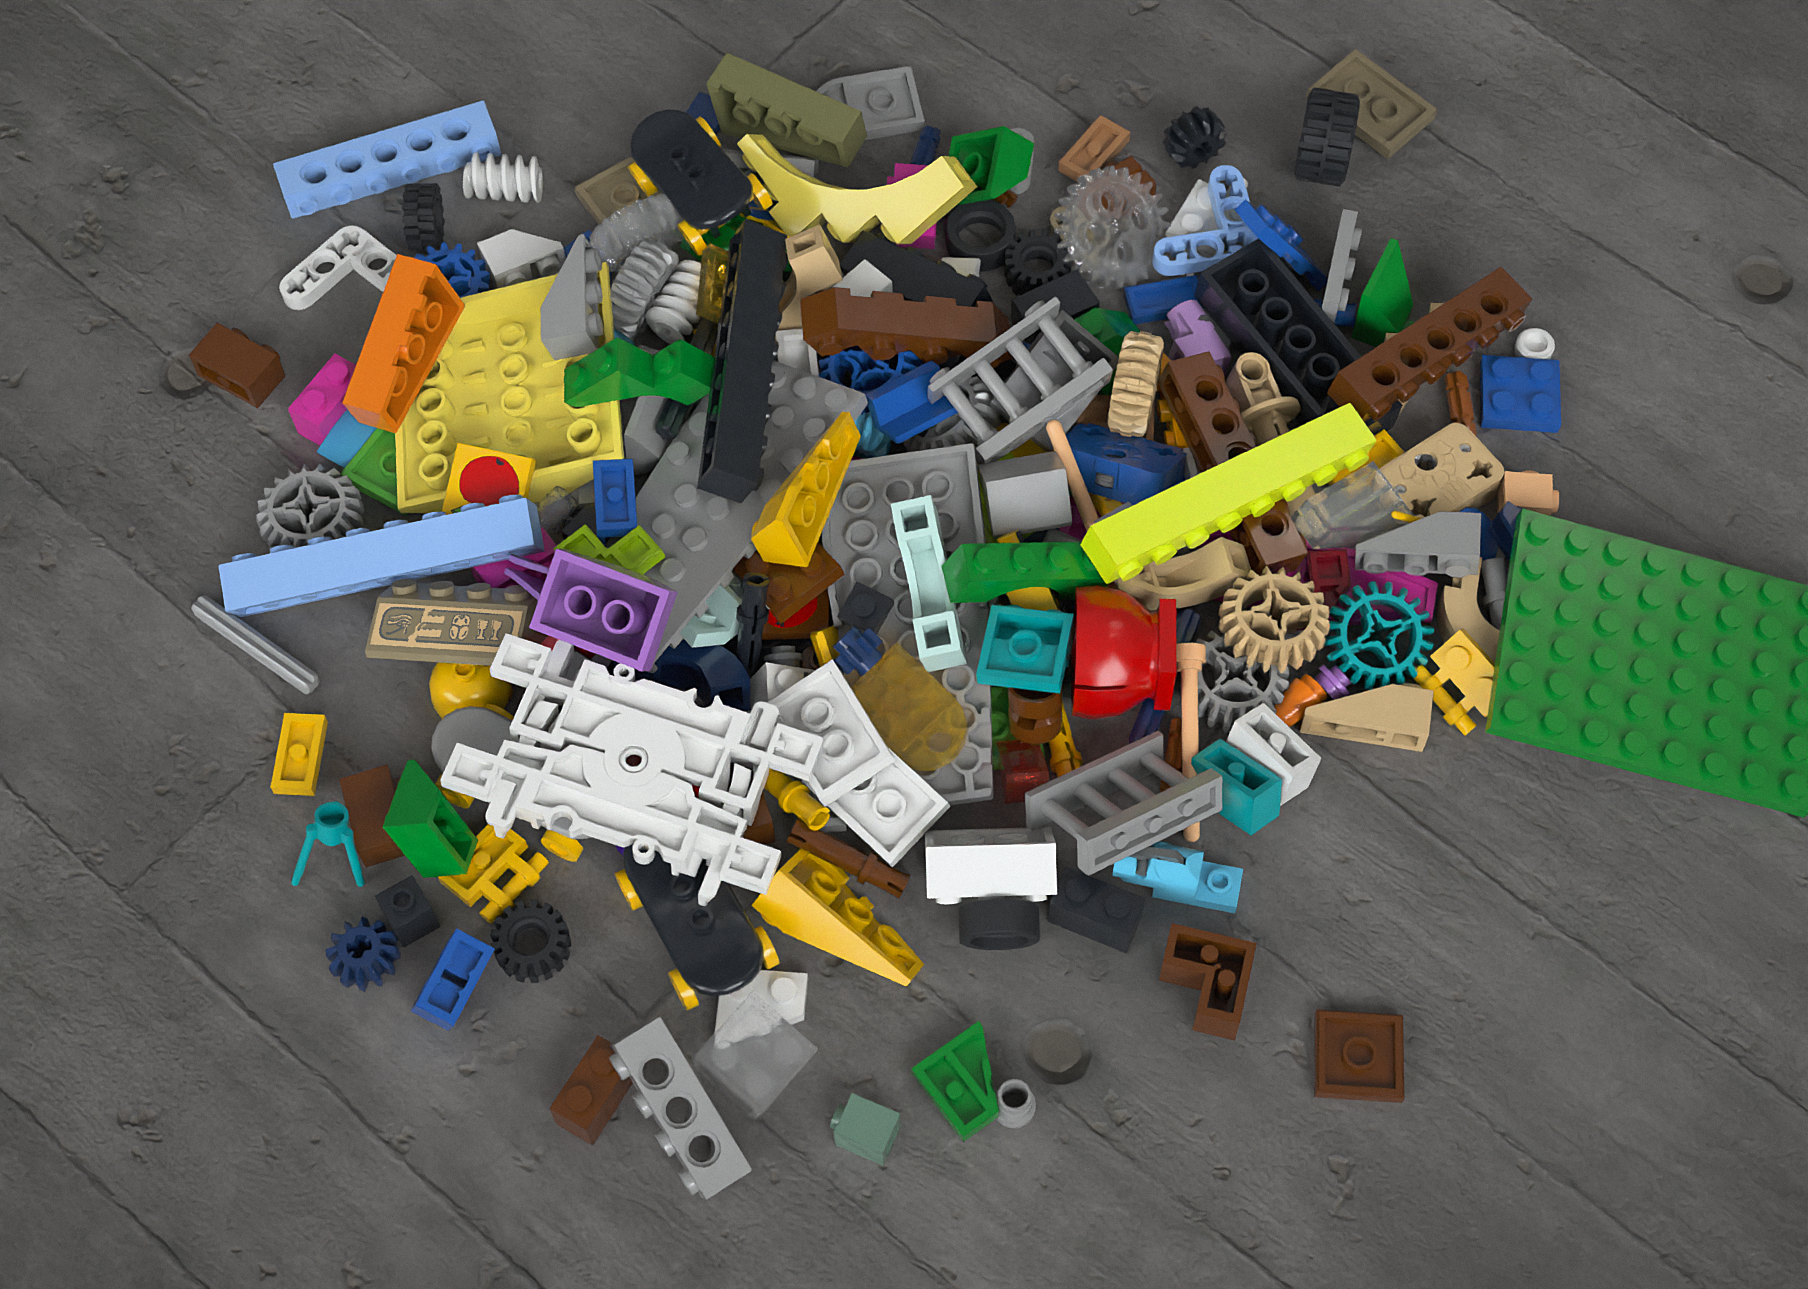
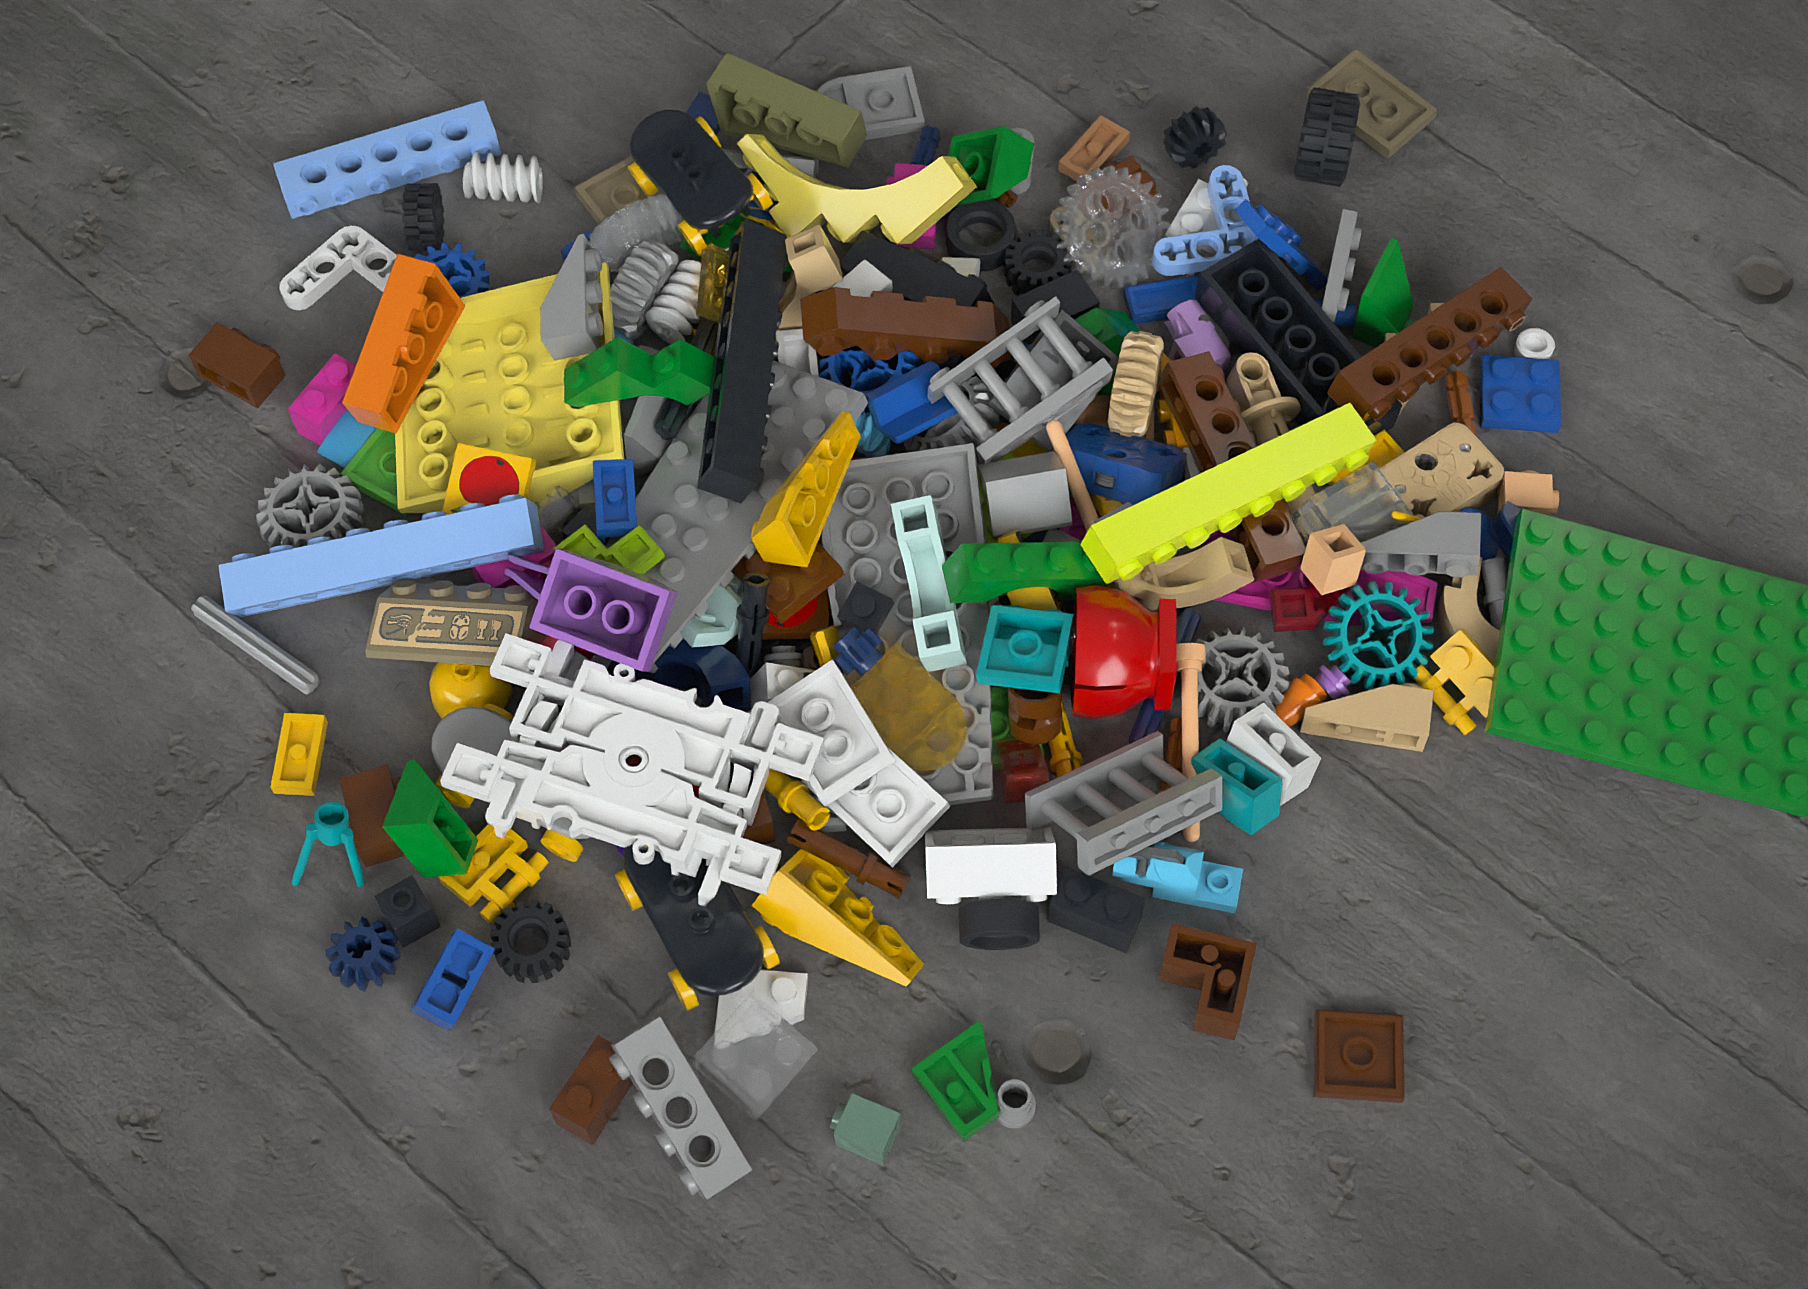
(520, 257): white slope -> none
(1258, 635): tan gear -> none
(1333, 559): none -> light nougat brick

